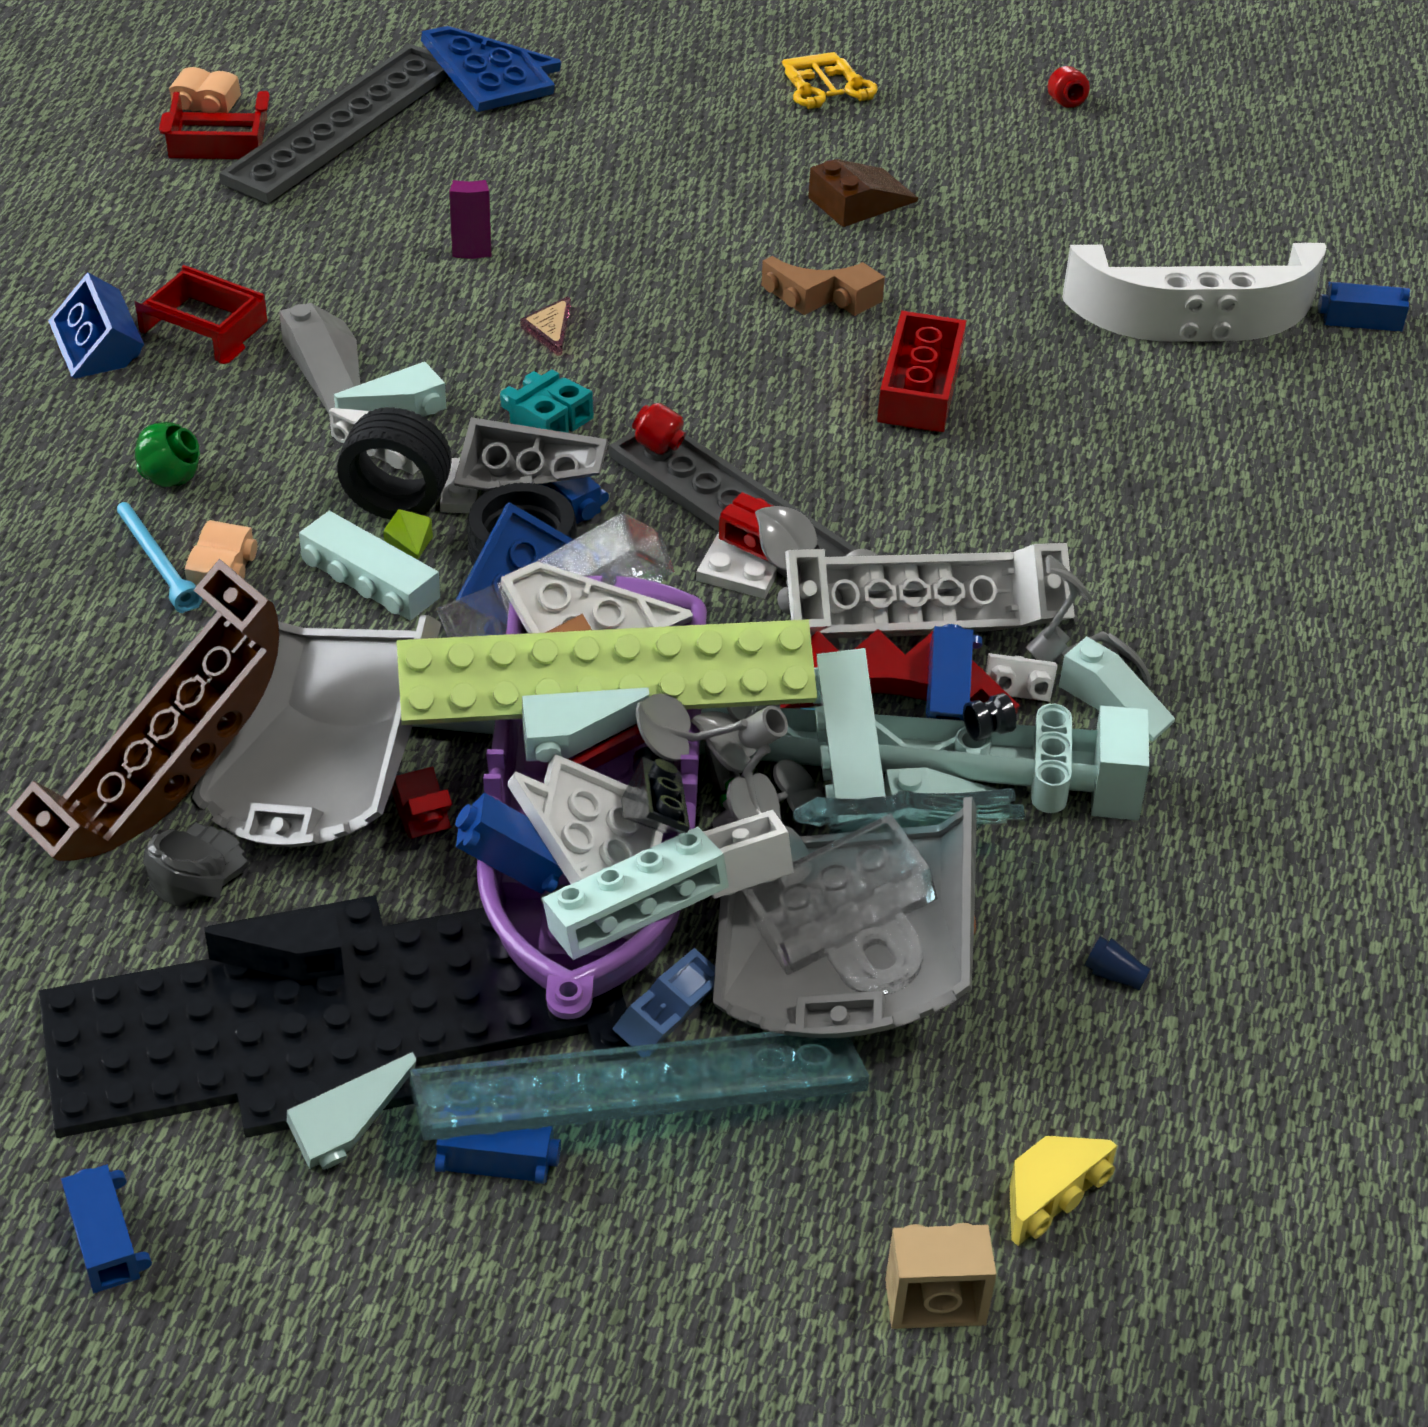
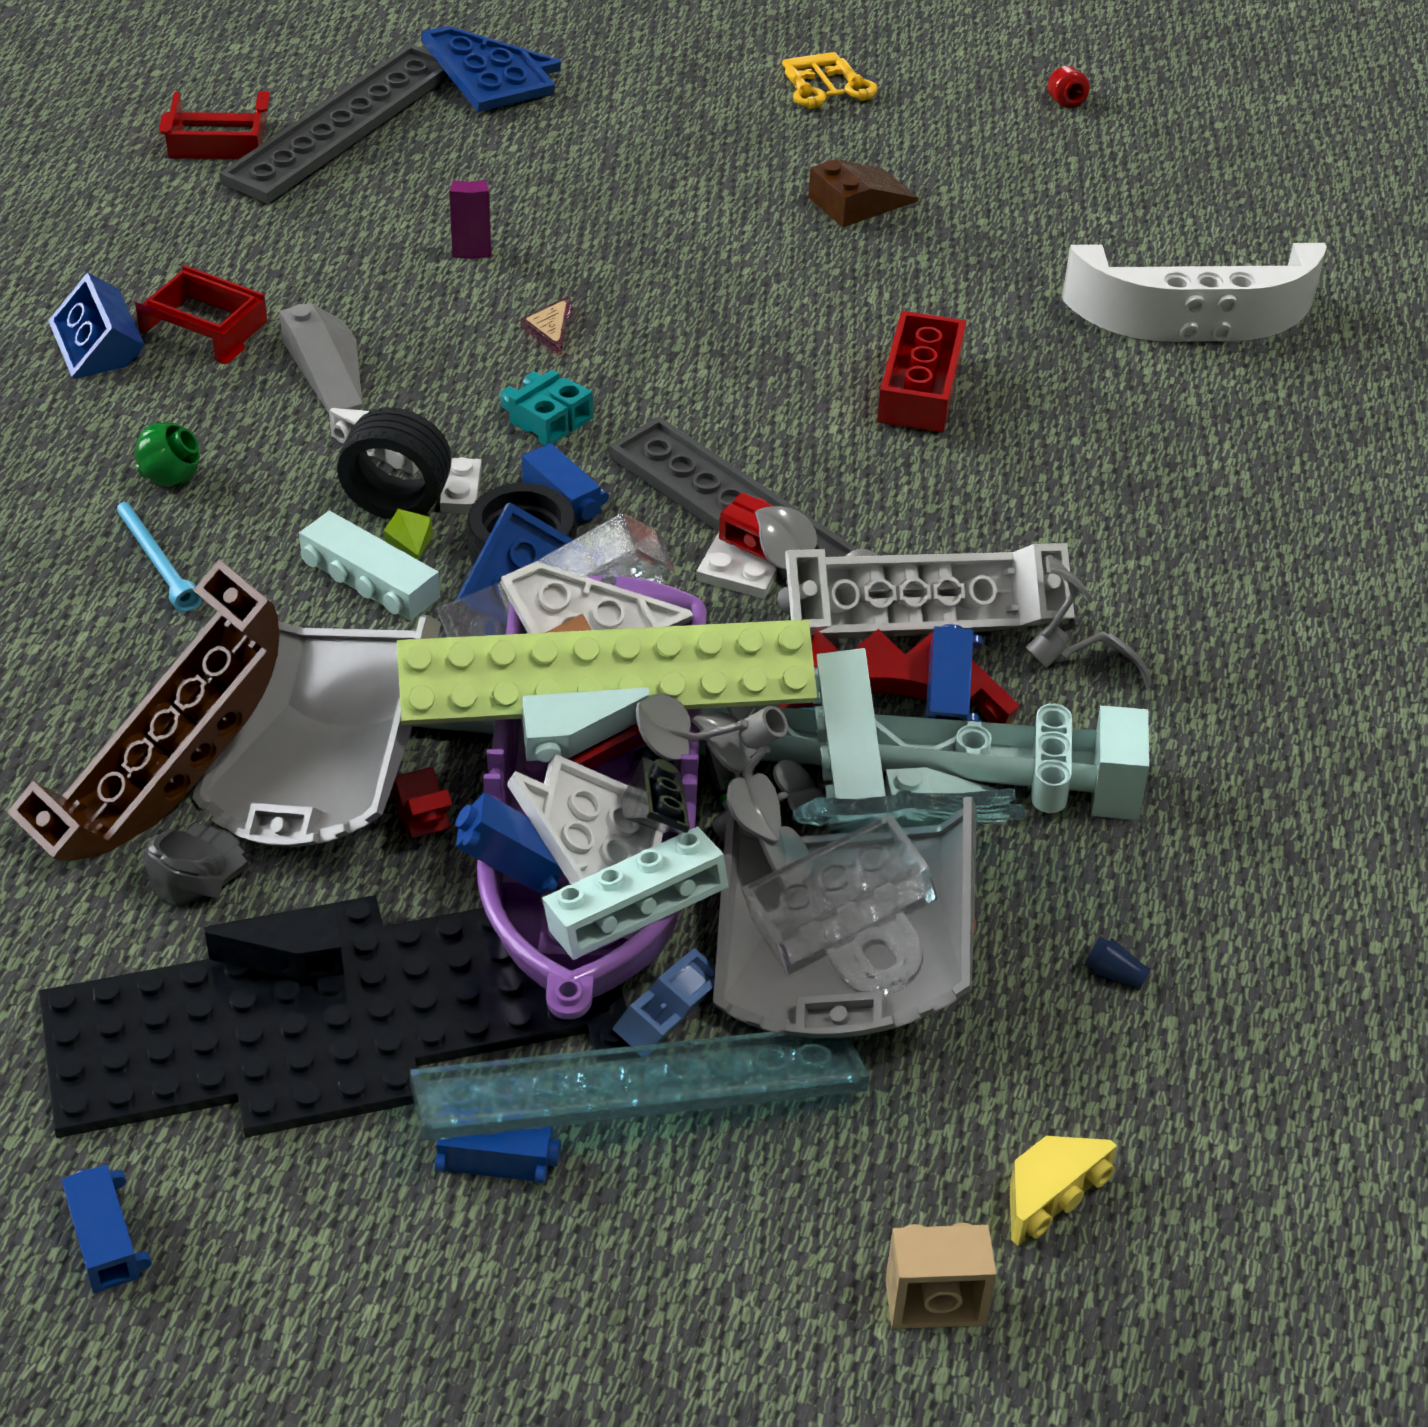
(206, 91): light nougat brick -> none
(221, 541): light nougat brick -> none
(338, 1118): light aqua slope -> none
(411, 389): light aqua slope -> none
(514, 453): light grey wedge -> none
(659, 428): red head -> none
(753, 851): white brick -> none
(809, 289): medium nougat arch -> none
(990, 716): black wheel -> none
(1022, 676): white hips -> none
(1106, 680): light aqua slope -> none
(1364, 306): blue brick -> none

